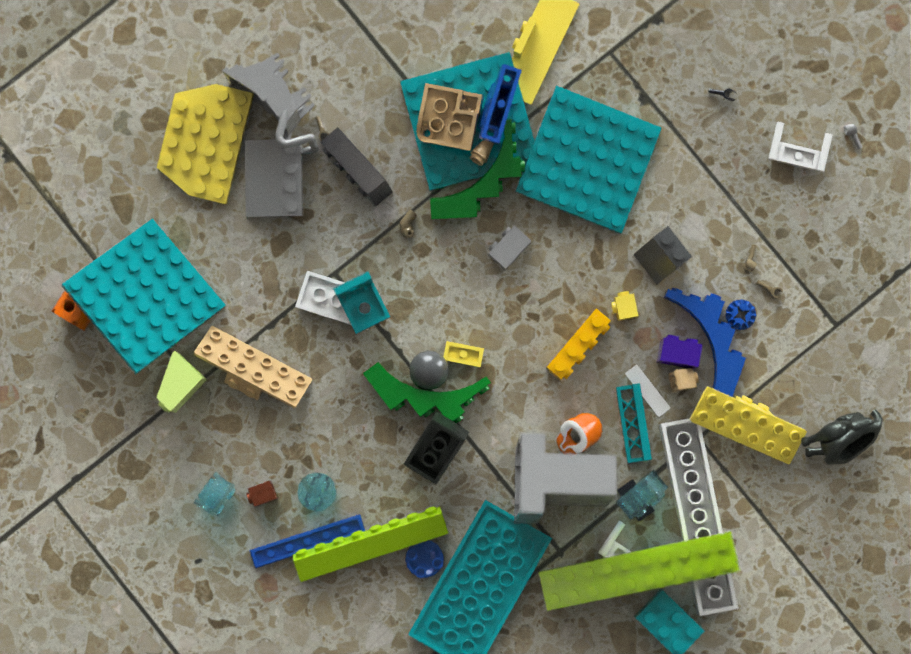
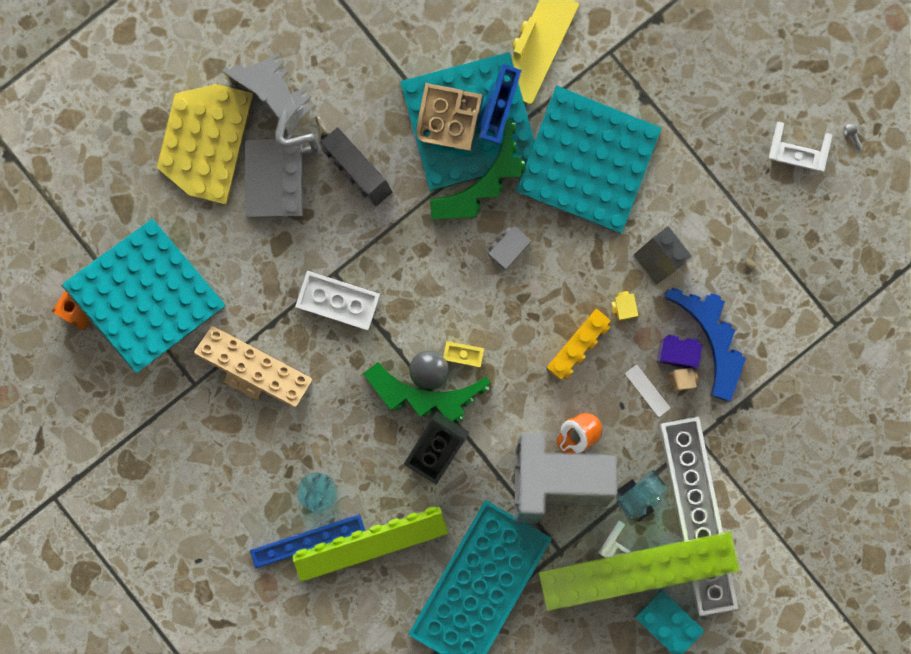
(179, 383): yellowish green slope -> none
(214, 494): clear light blue brick -> none
(261, 493): copper brick -> none
(360, 291): teal bracket -> none
(405, 224): dark tan arm -> none
(424, 559): blue dish -> none
(481, 152): tan cone -> none
(641, 423): teal fence -> none
(725, 93): black hand -> none
(732, 311): blue gear -> none
(748, 424): light yellow bracket -> none
(770, 289): dark tan hand -> none
(845, 437): pearl dark grey piece -> none

